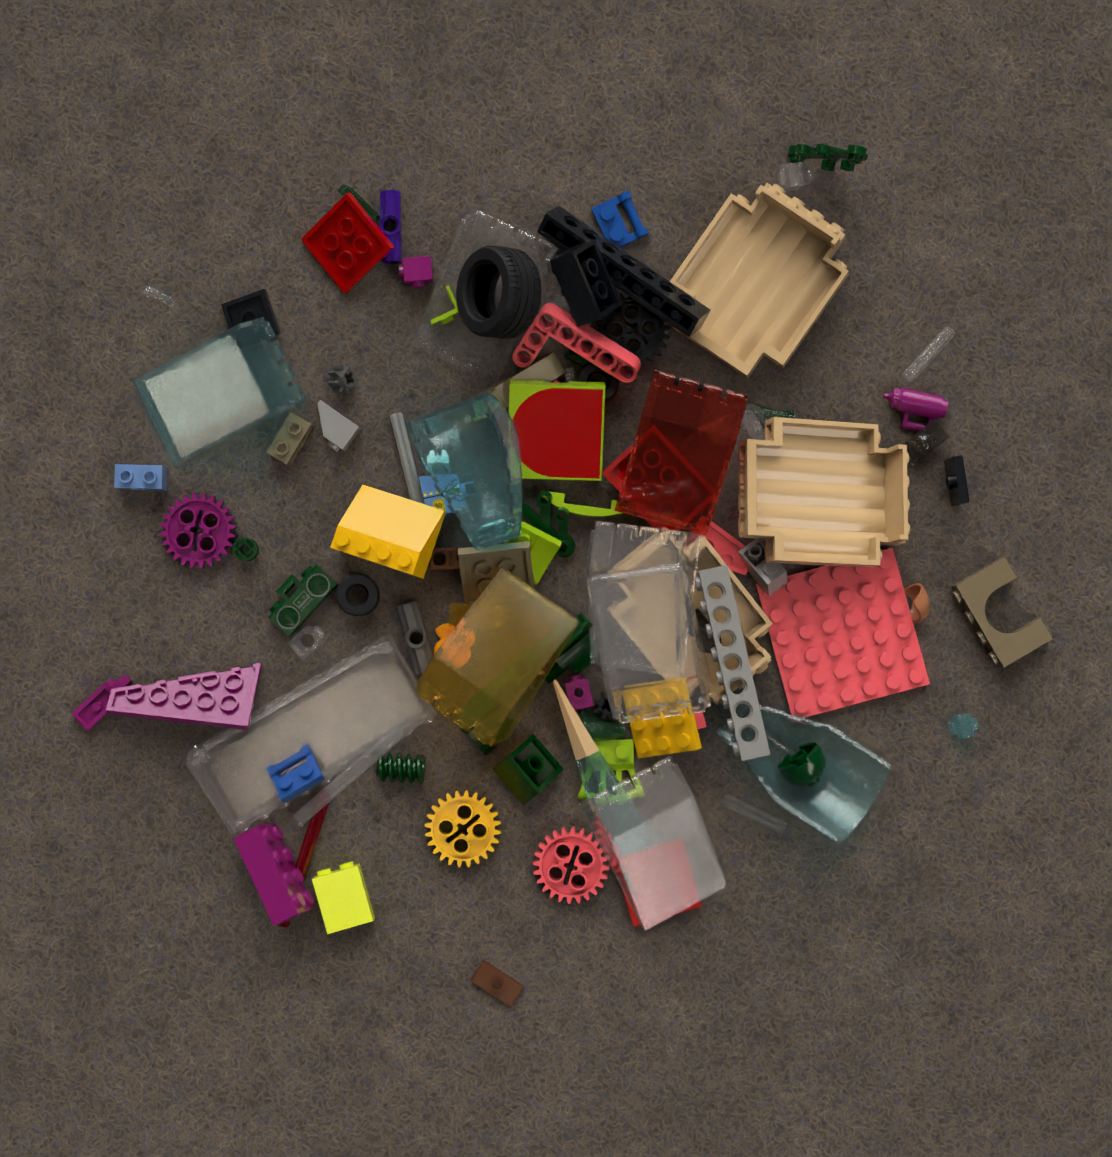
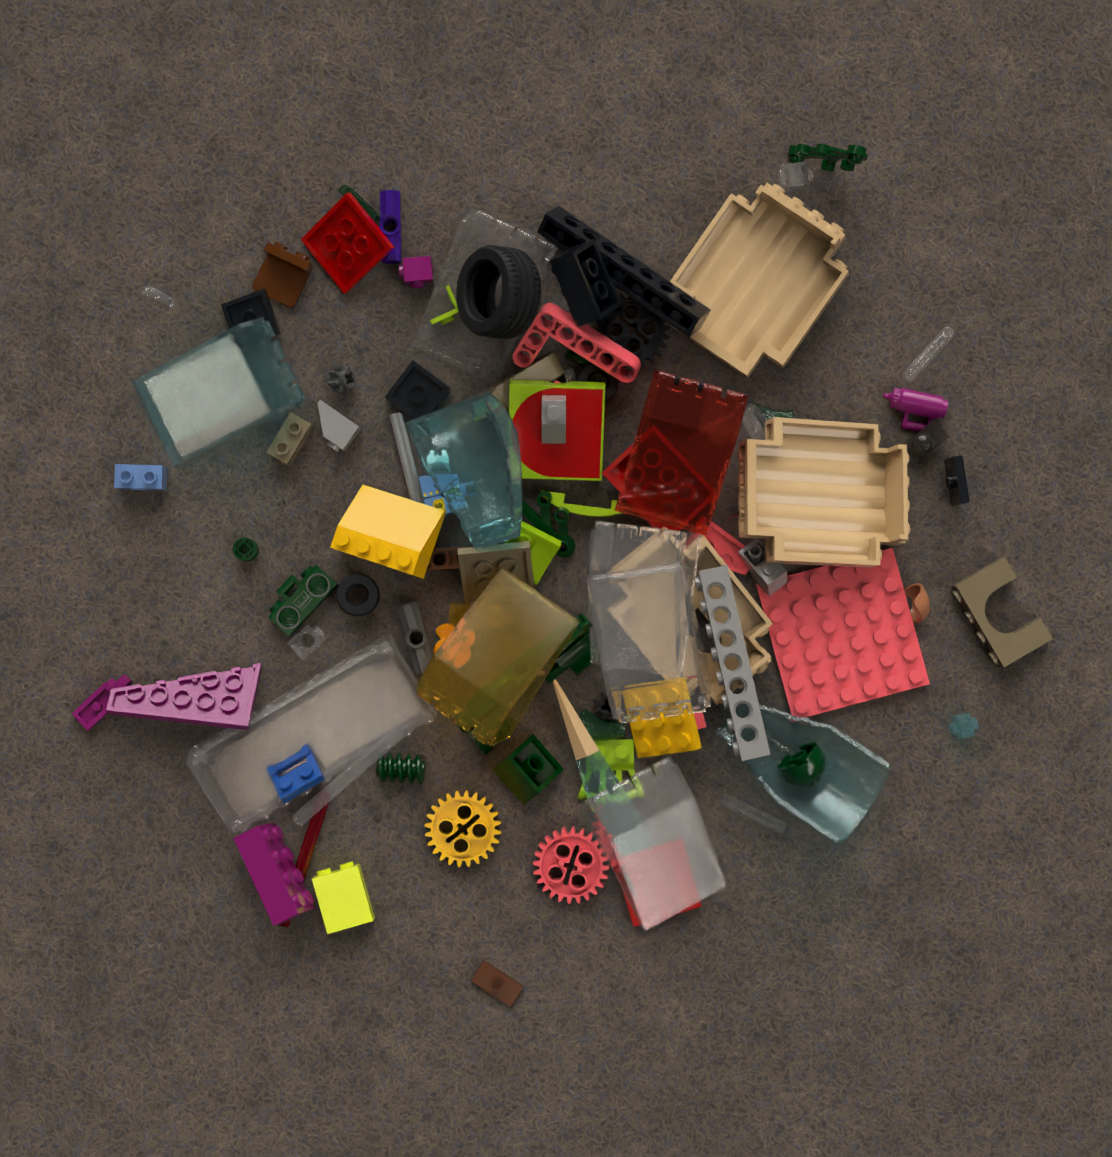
(177, 527): magenta gear -> none
(283, 274): none -> reddish brown bracket
(417, 391): none -> black plate
(554, 419): none -> light grey slope
(579, 692): magenta brick -> none
(612, 223): blue plate -> none

